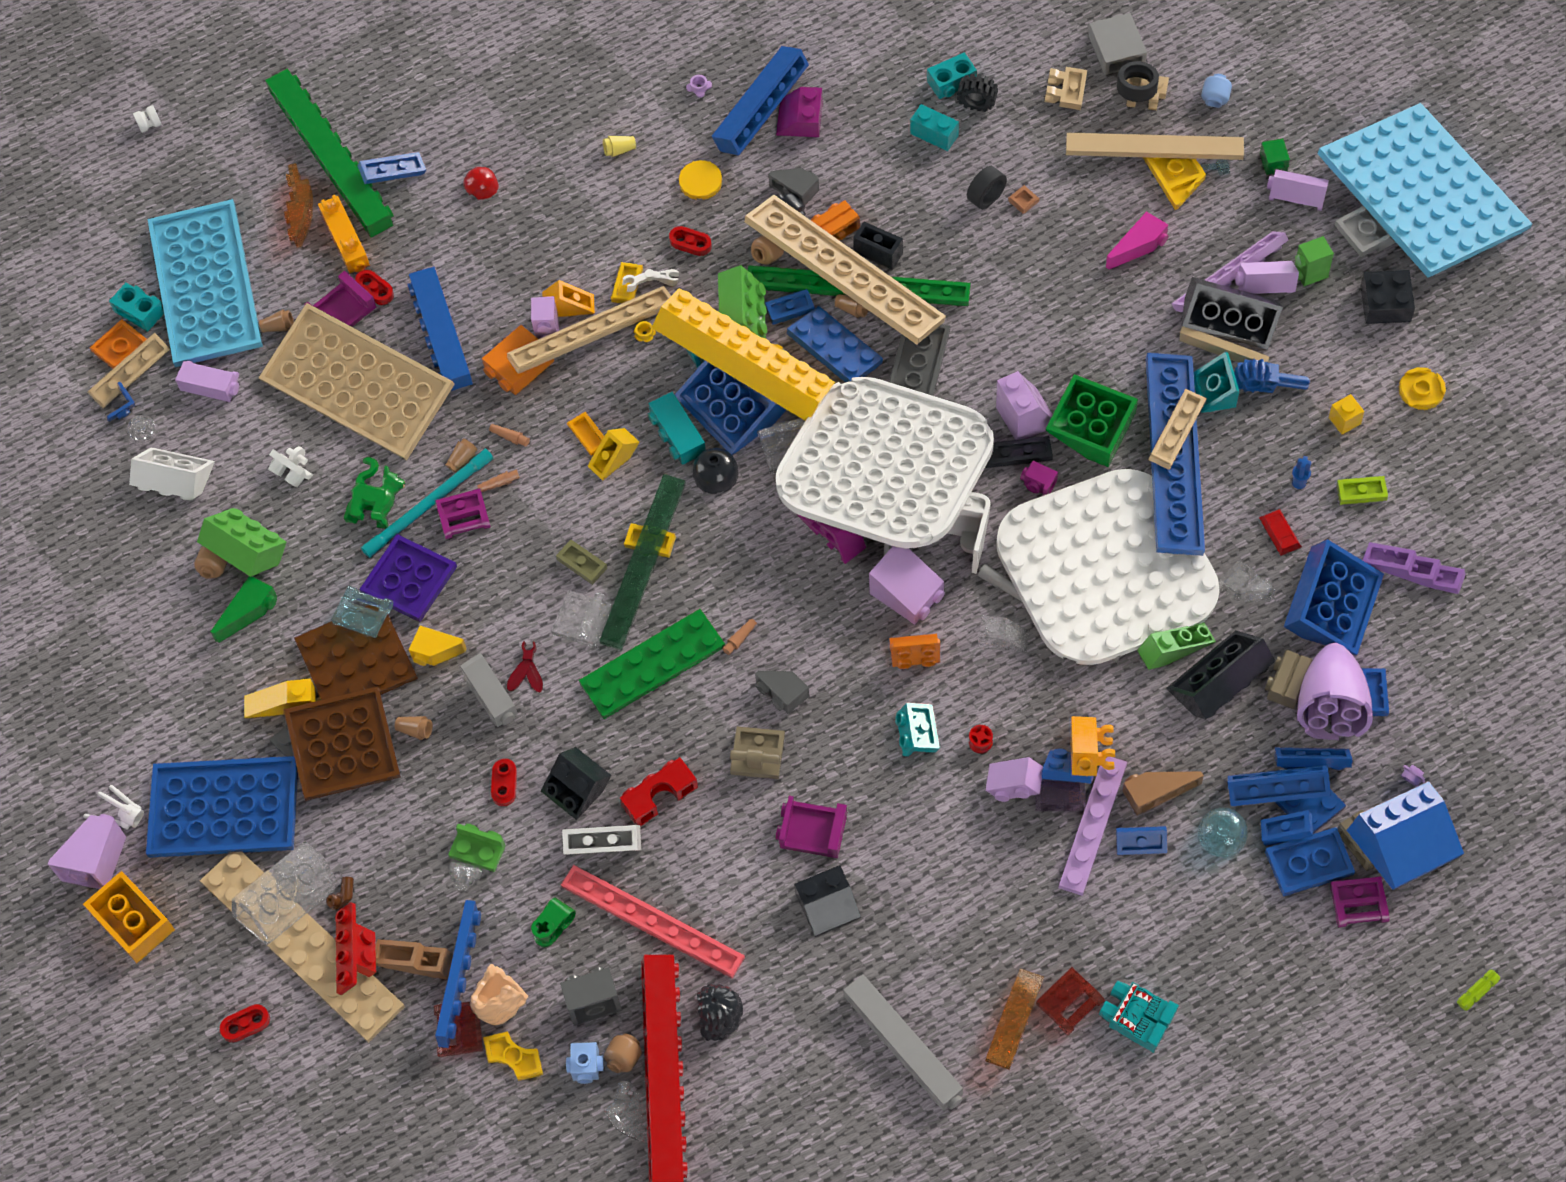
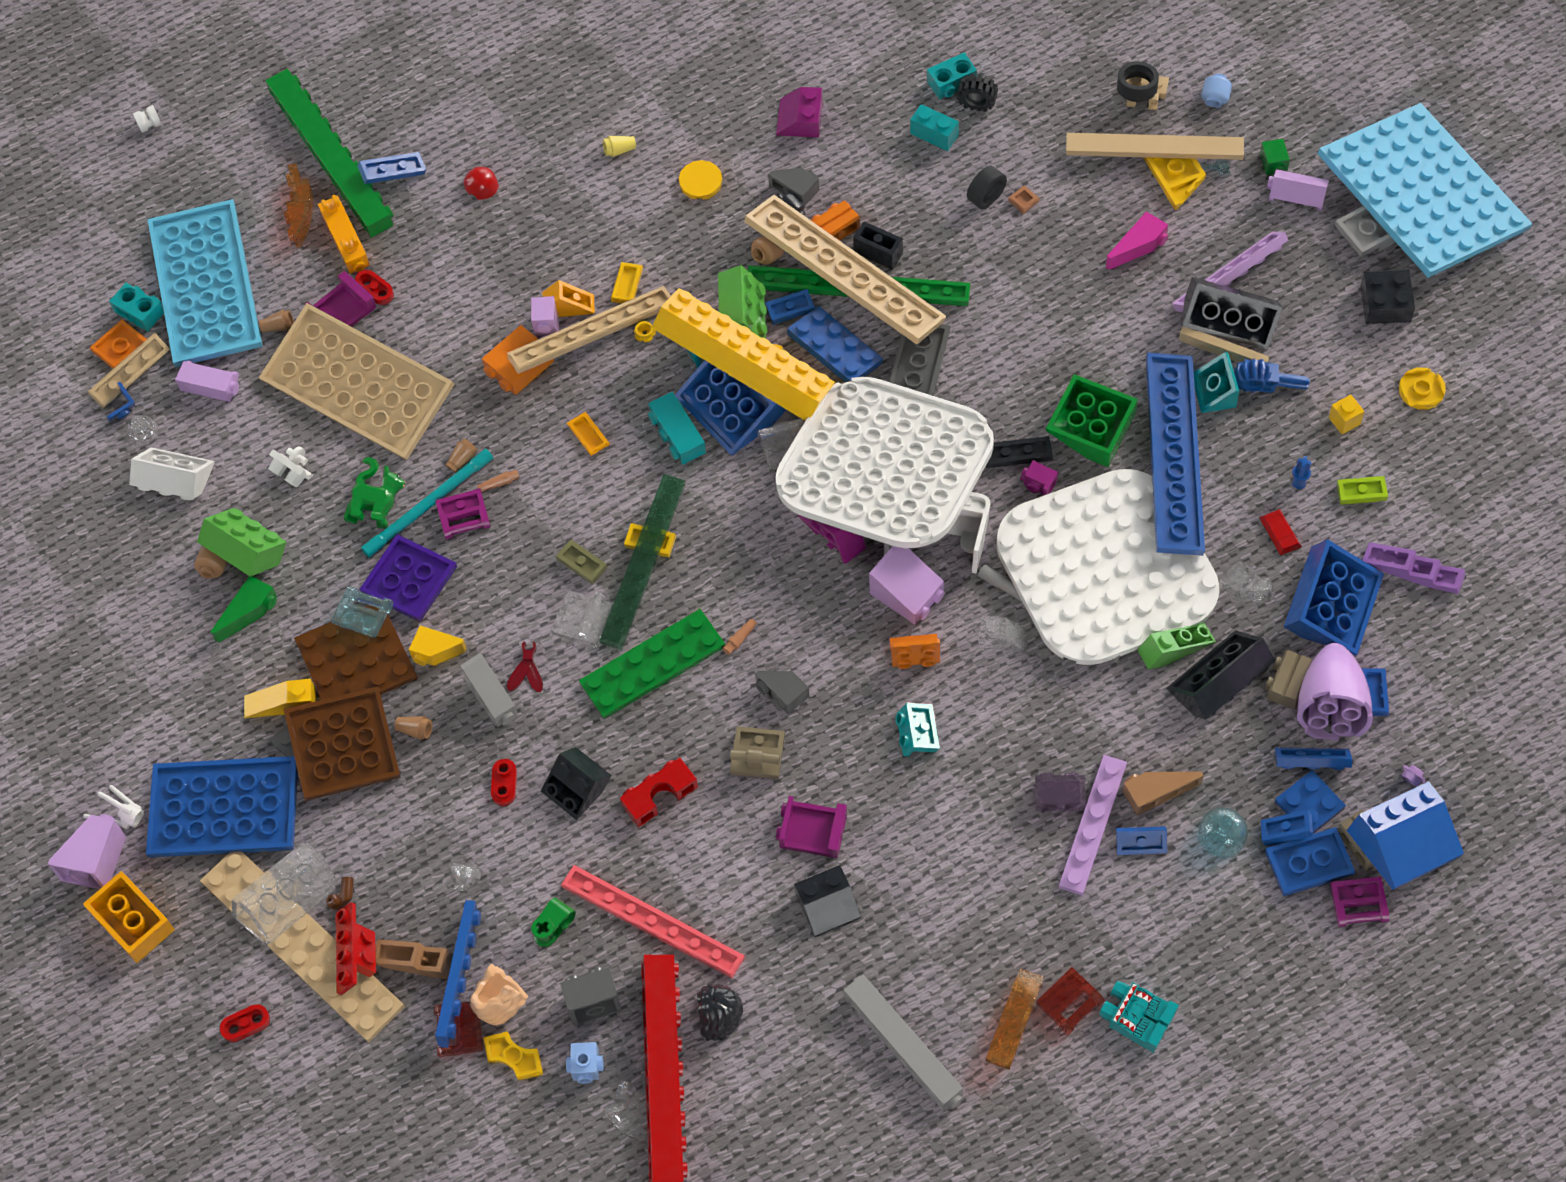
(440, 327): blue brick -> none
(477, 847): bright green bracket -> none
(510, 435): nougat animal -> none
(601, 839): white brick -> none
(613, 452): yellow slope -> none
(622, 1053): medium nougat head -> none
(649, 275): white piece -> none
(691, 240): red plate -> none
(698, 80): lavender plate -> none
(715, 471): black cylinder -> none
(760, 100): blue brick -> none
(850, 306): medium nougat cone -> none
(980, 733): red wheel -> none
(1014, 779): lavender brick -> none
(1021, 406): lavender slope -> none
(1059, 768): blue plate -> none
(1072, 90): tan plate -> none
(1085, 746): light orange brick -> none
(1116, 42): light grey brick -> none
(1177, 429): tan tile -> none
(1267, 277): lavender brick -> none
(1279, 785): blue fence -> none
(1313, 261): bright green brick -> none
(1478, 990): lime axle -> none

